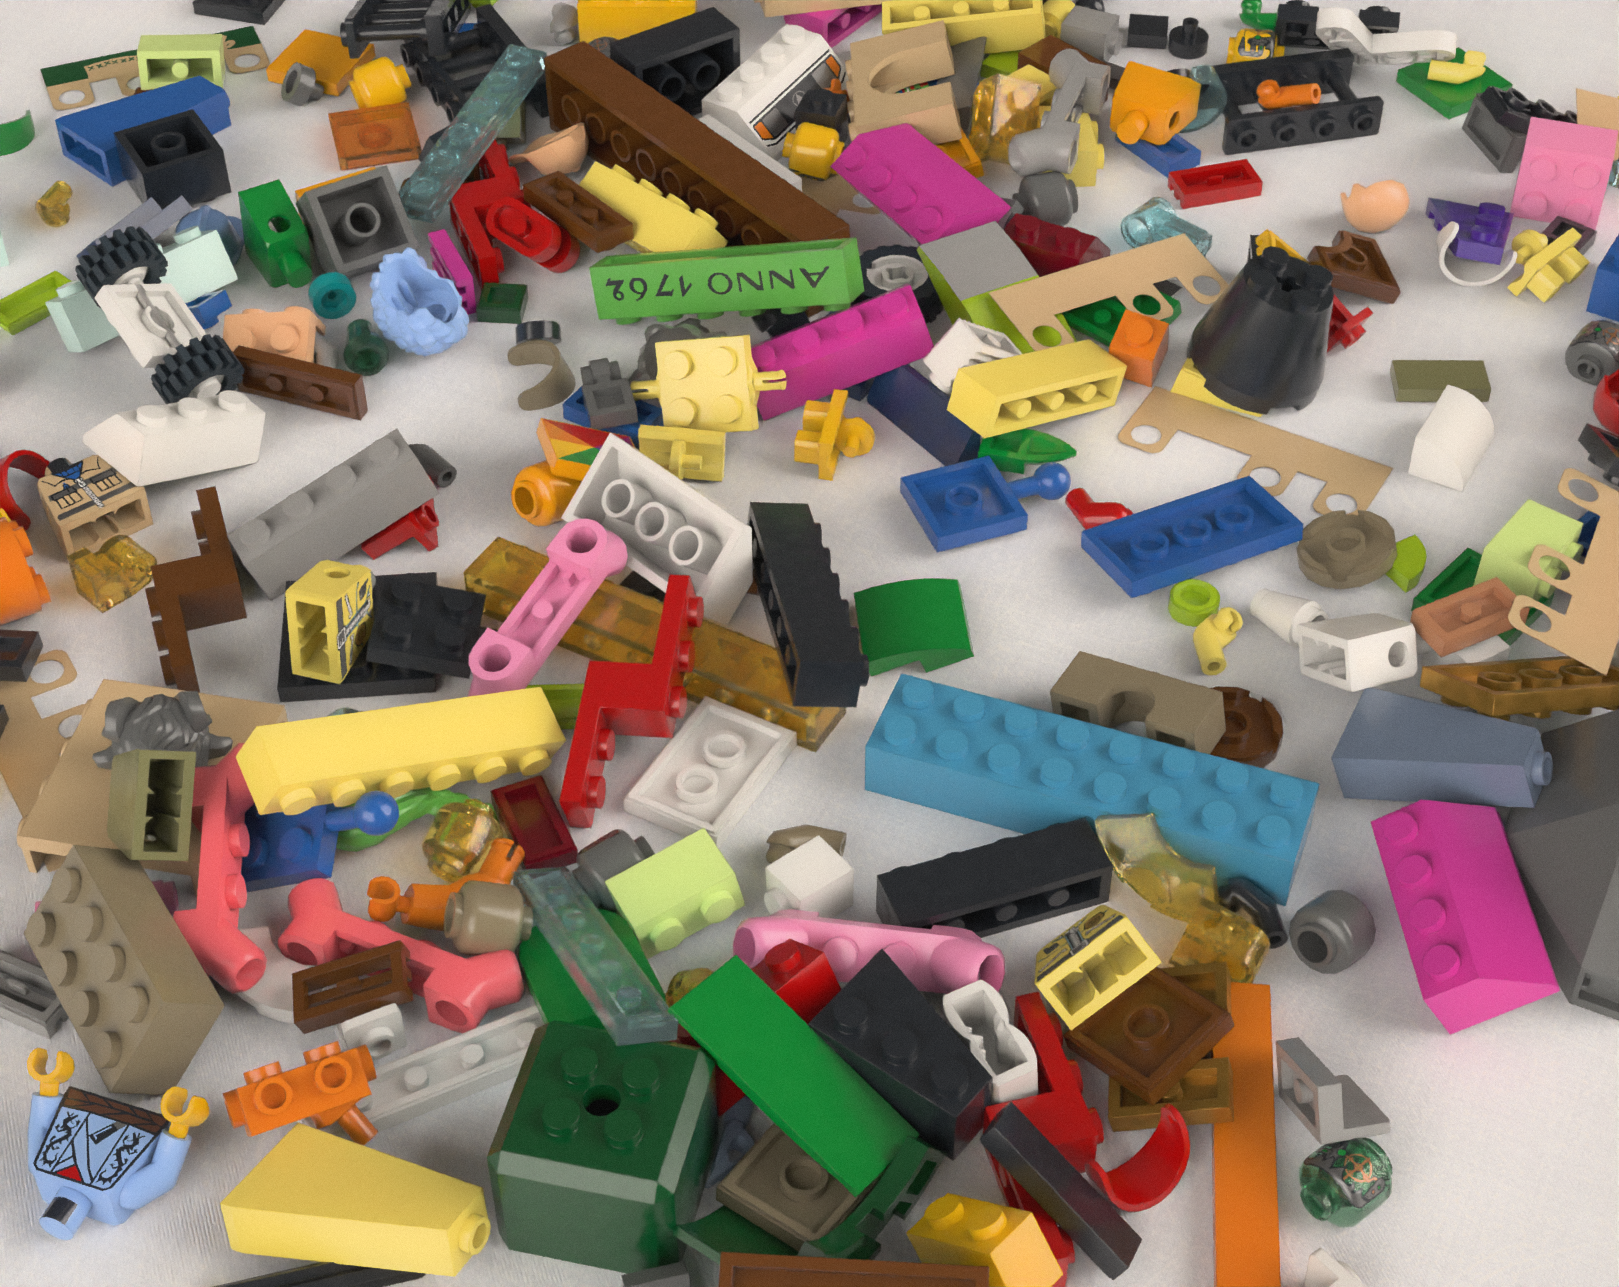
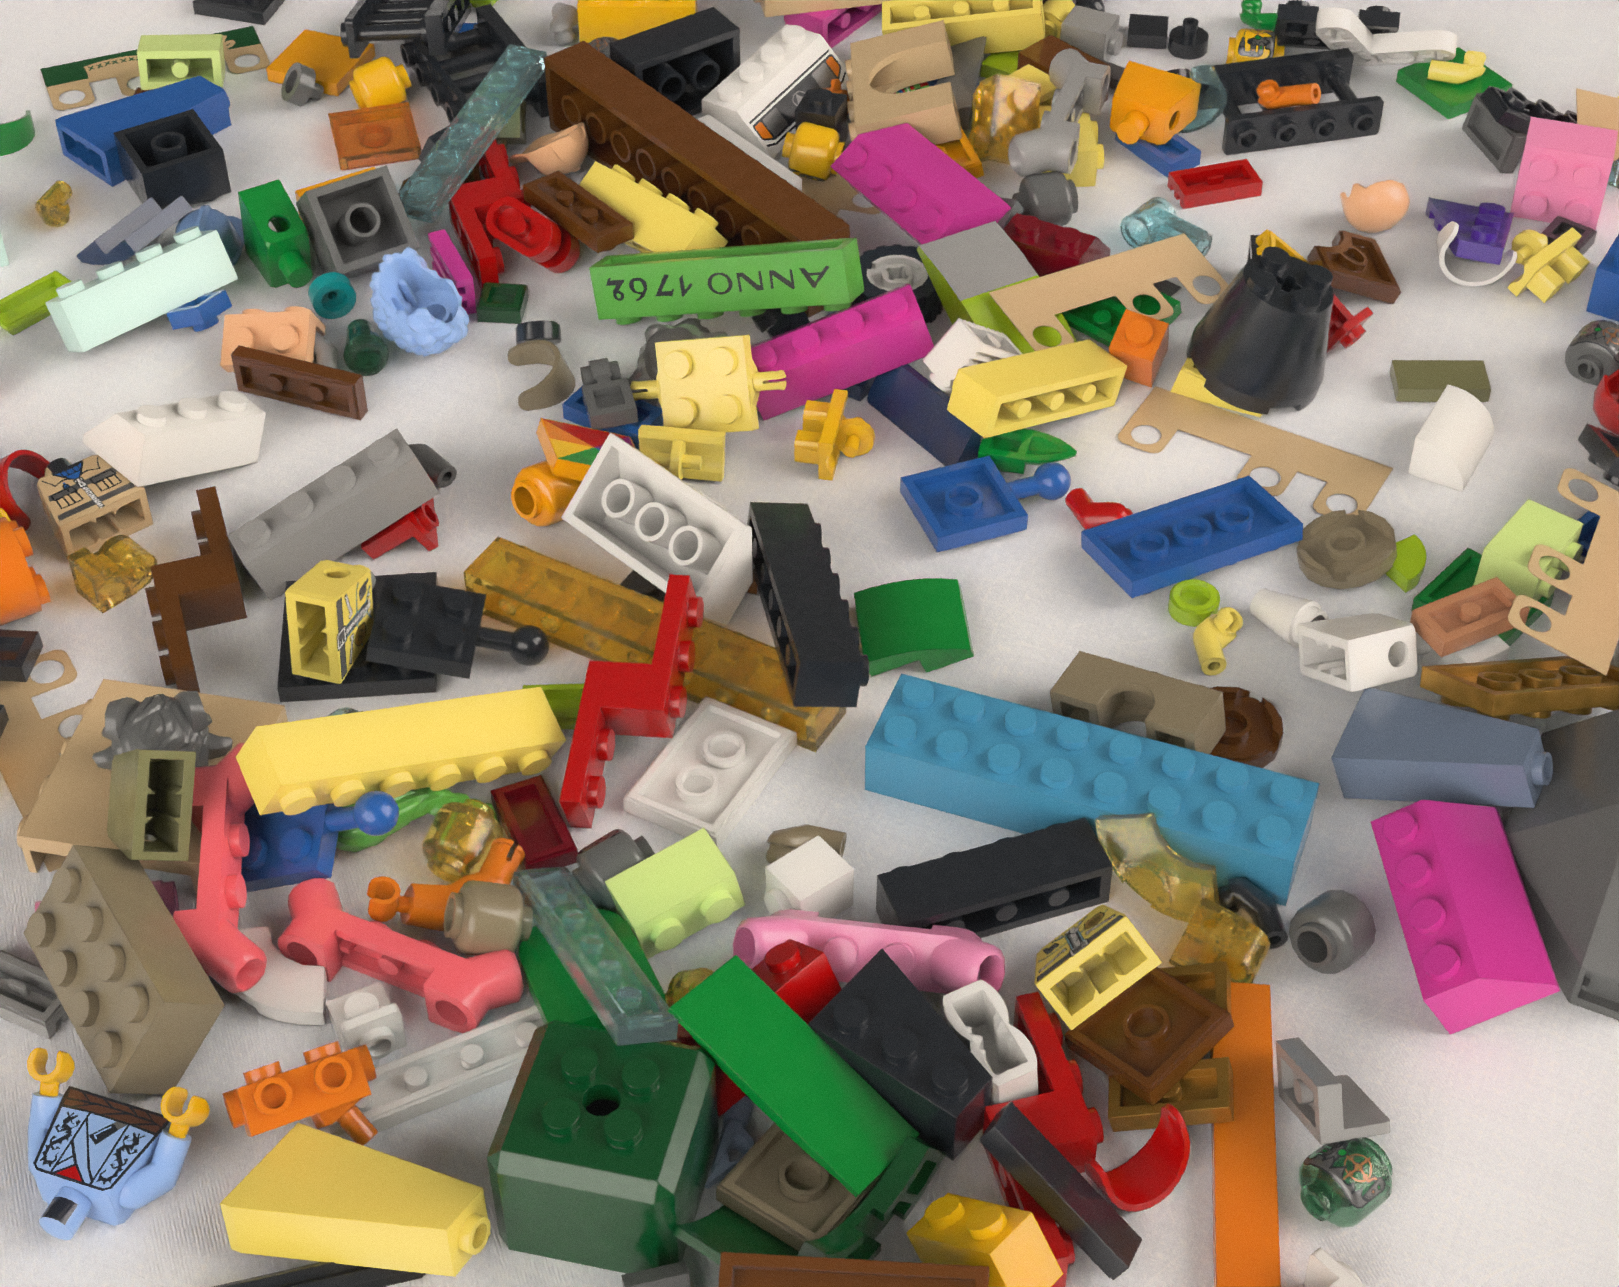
(154, 319): plate -> none
(352, 995): reddish brown tile -> none
(577, 566): bright pink plate -> none

